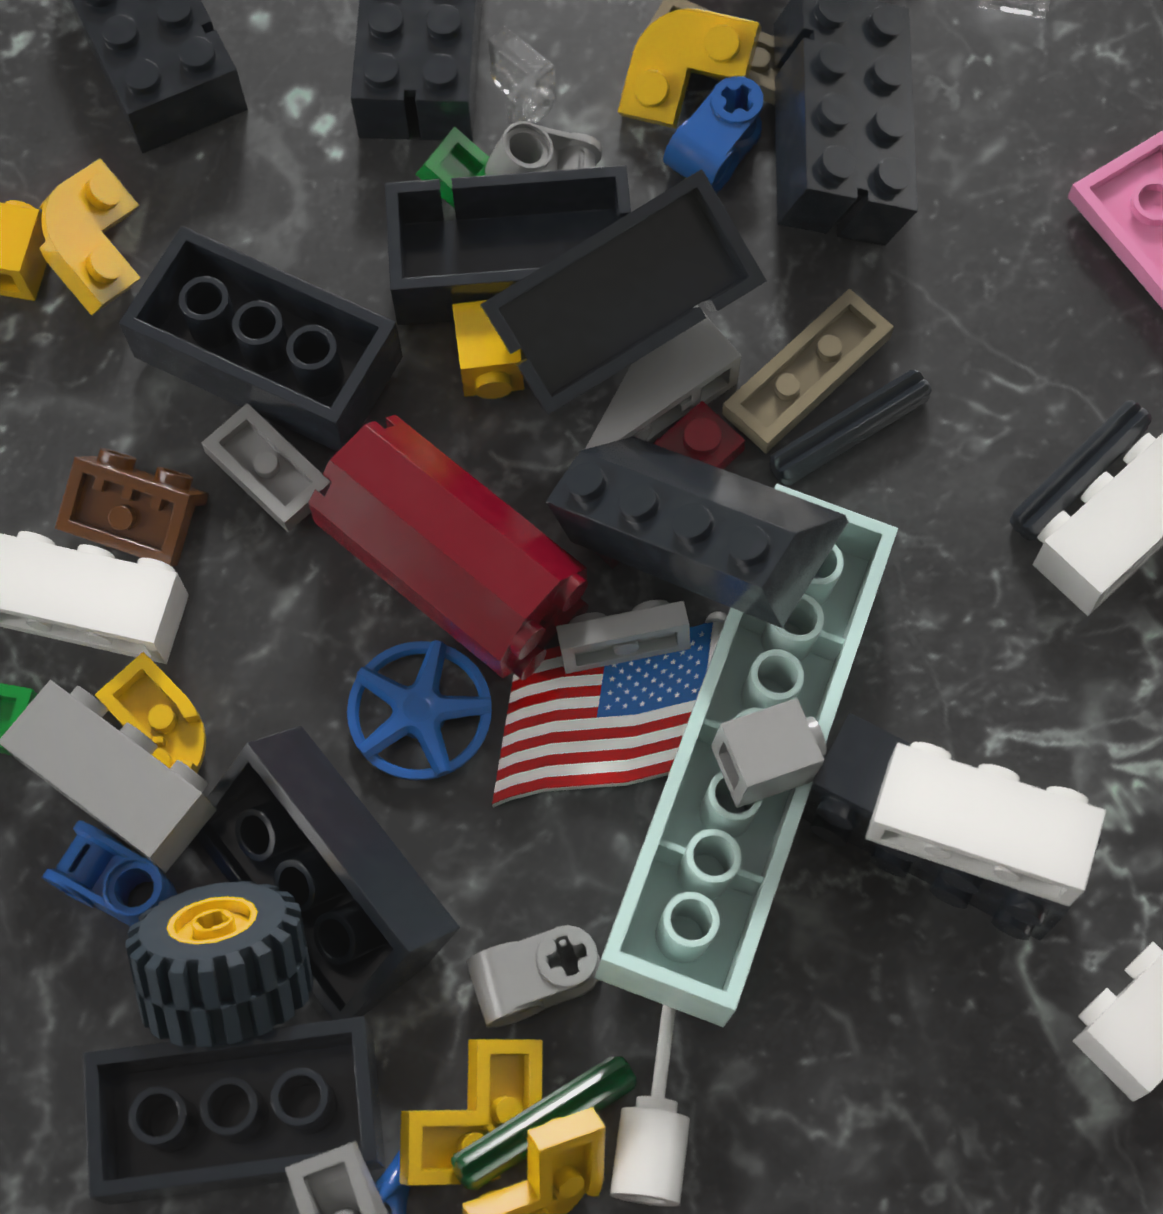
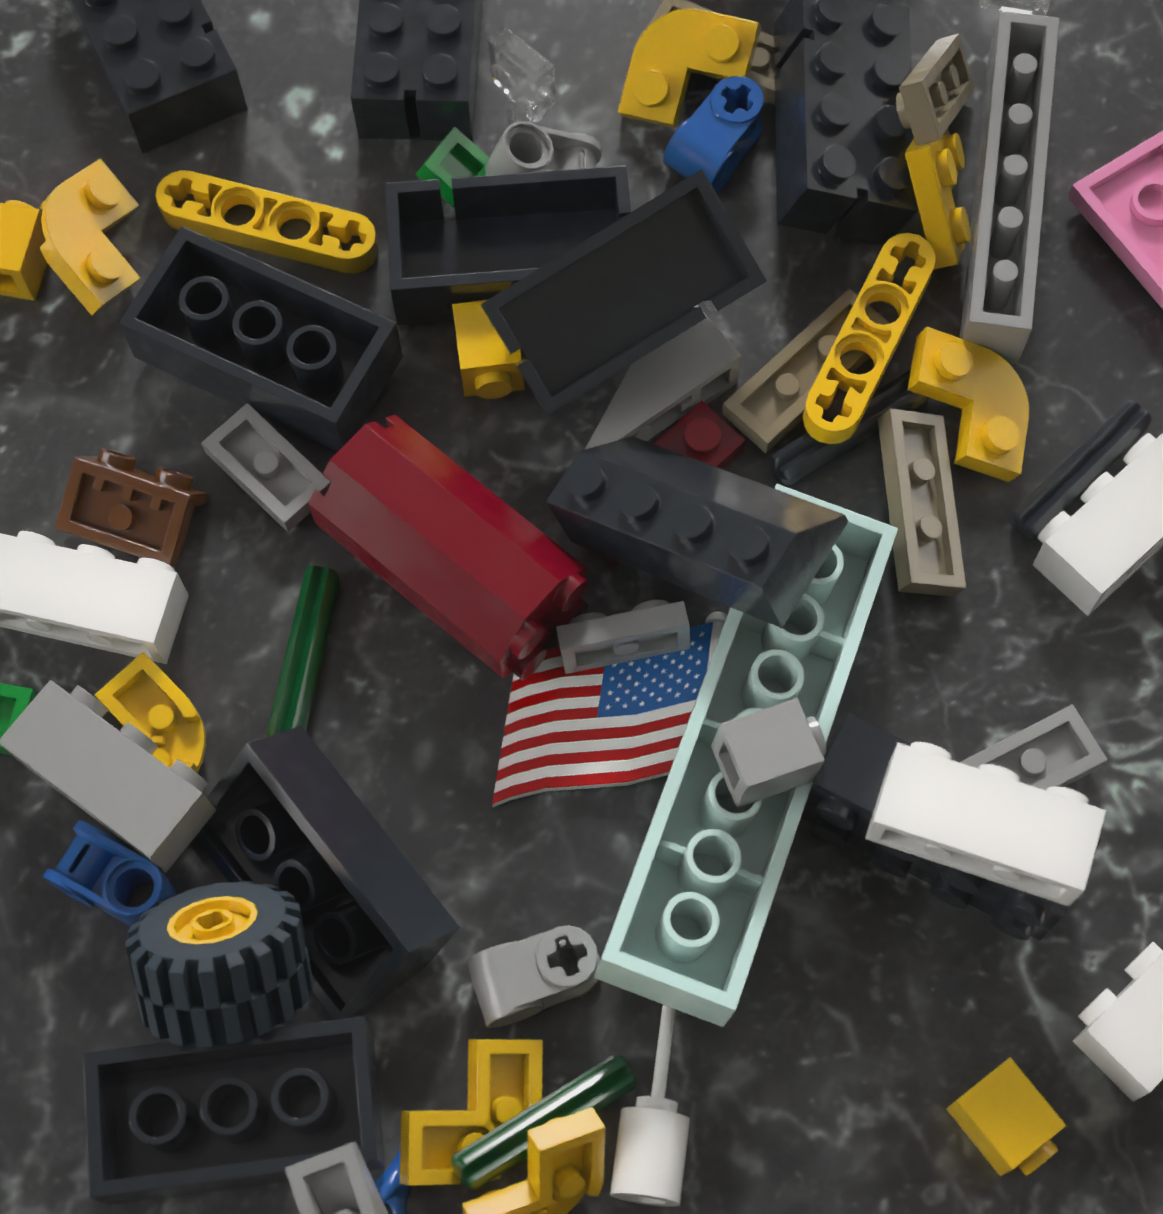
(270, 214): none -> yellow beam
(304, 649): none -> dark green axle
(419, 709): blue wheel -> none
(867, 336): none -> yellow beam
(921, 503): none -> dark tan plate
(933, 175): none -> yellow plate
(935, 90): none -> dark tan plate
(986, 391): none -> yellow plate
(1008, 1120): none -> yellow brick
(1010, 184): none -> light grey brick
(1047, 752): none -> light grey plate

